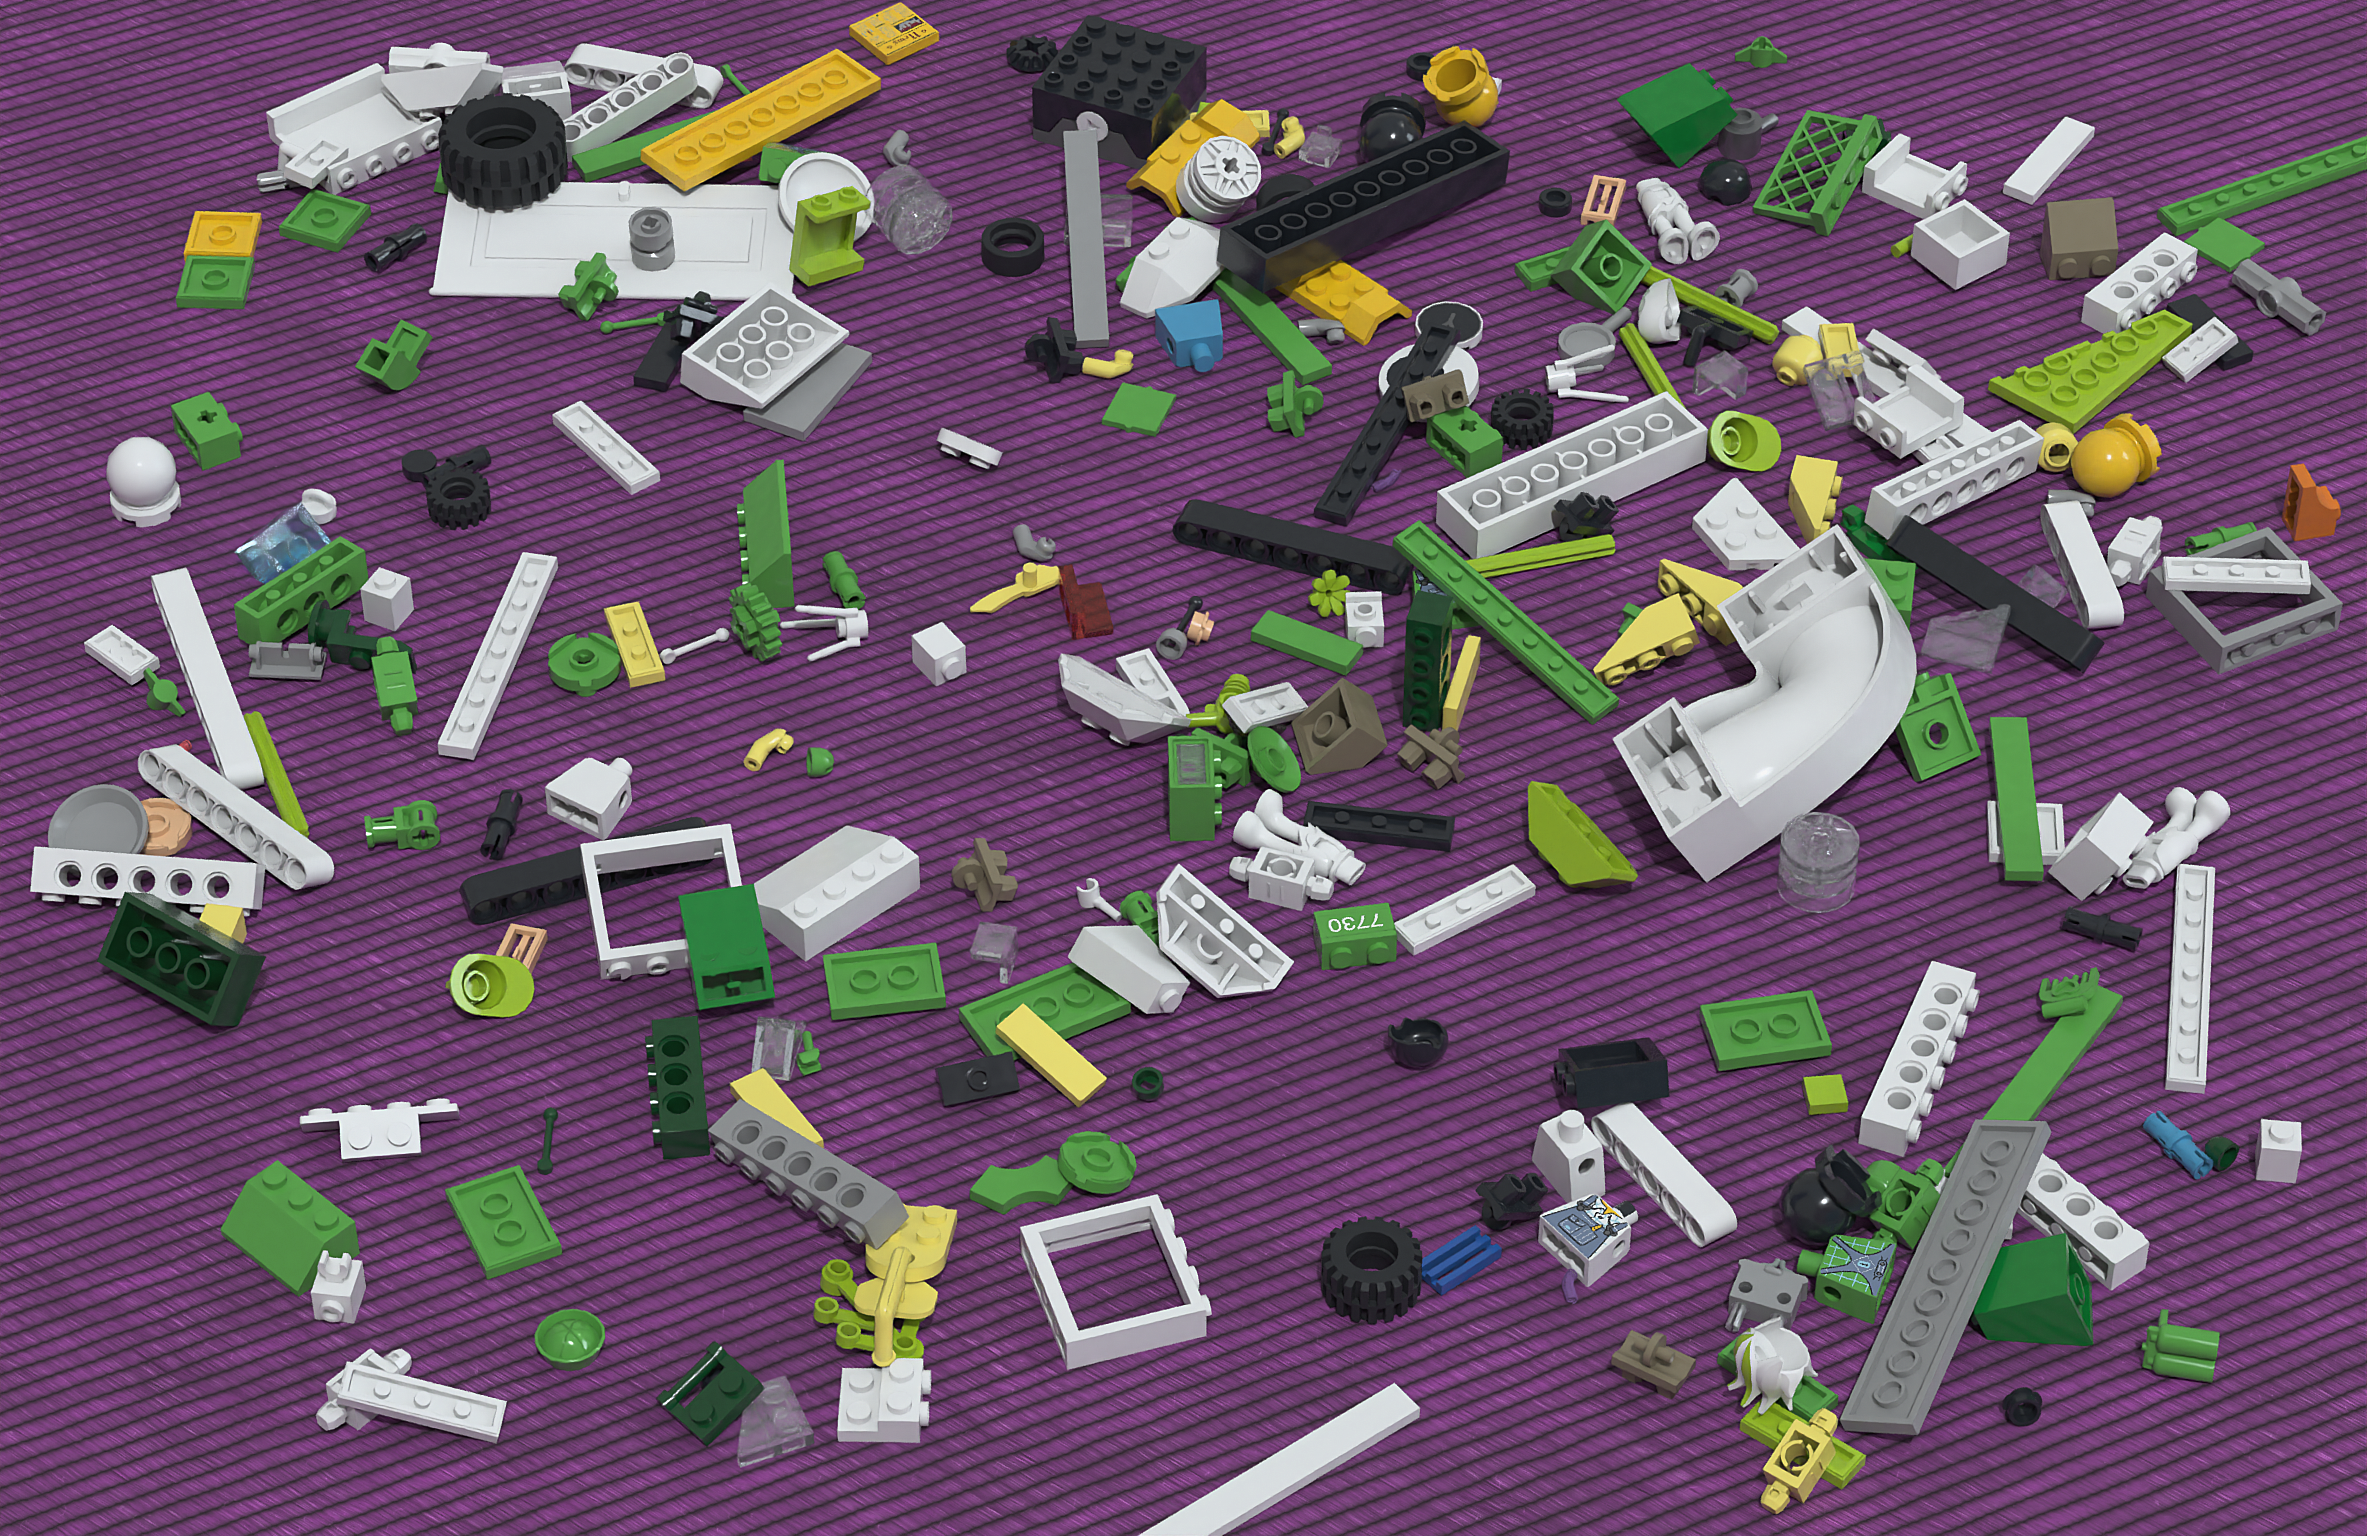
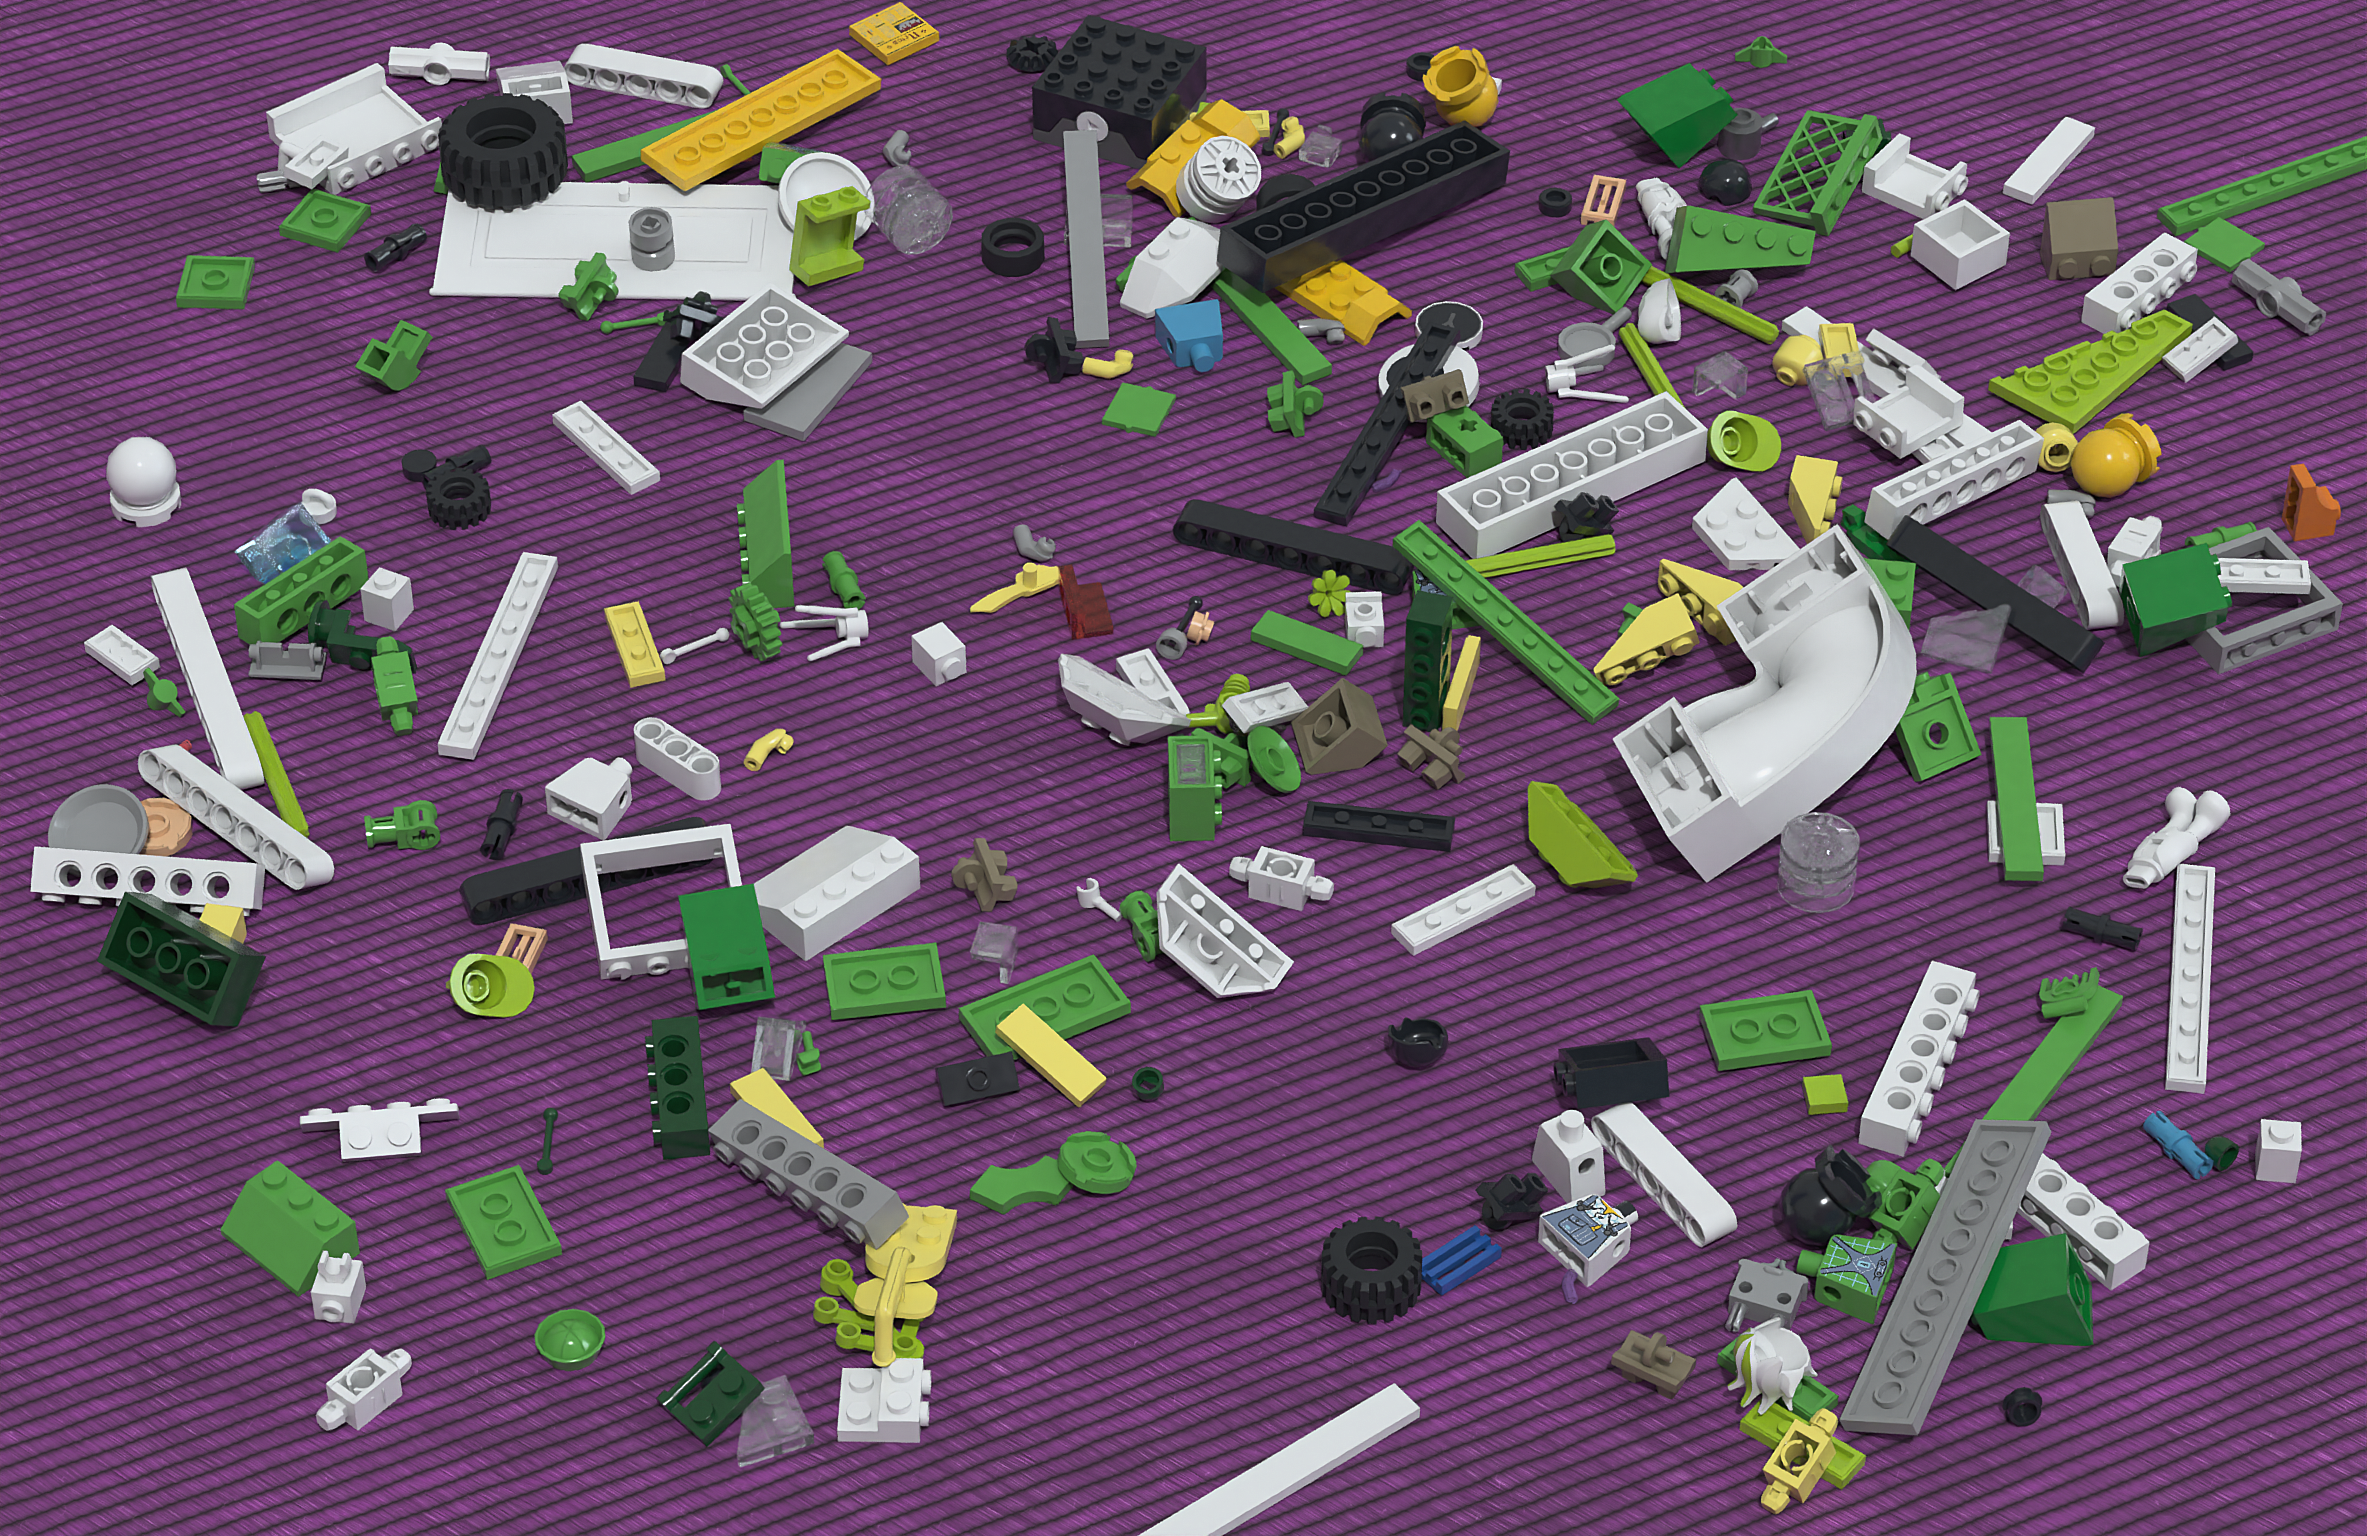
(206, 430): bright green brick -> none
(223, 234): yellow tile -> none
(421, 1402): white tile -> none
(443, 88): white wedge -> none
(587, 677): bright green plate -> none
(630, 104): white beam -> none
(677, 758): none -> white beam
(819, 762): bright green hinge -> none
(956, 443): white plate -> none
(1127, 1335): white window -> none
(1130, 966): white slope -> none
(1268, 820): white piece -> none
(1355, 936): bright green brick -> none
(1704, 323): black plate -> none
(1724, 241): none -> bright green wedge
(2102, 848): white piece -> none
(2173, 597): none -> green slope
(2180, 1350): bright green piece -> none

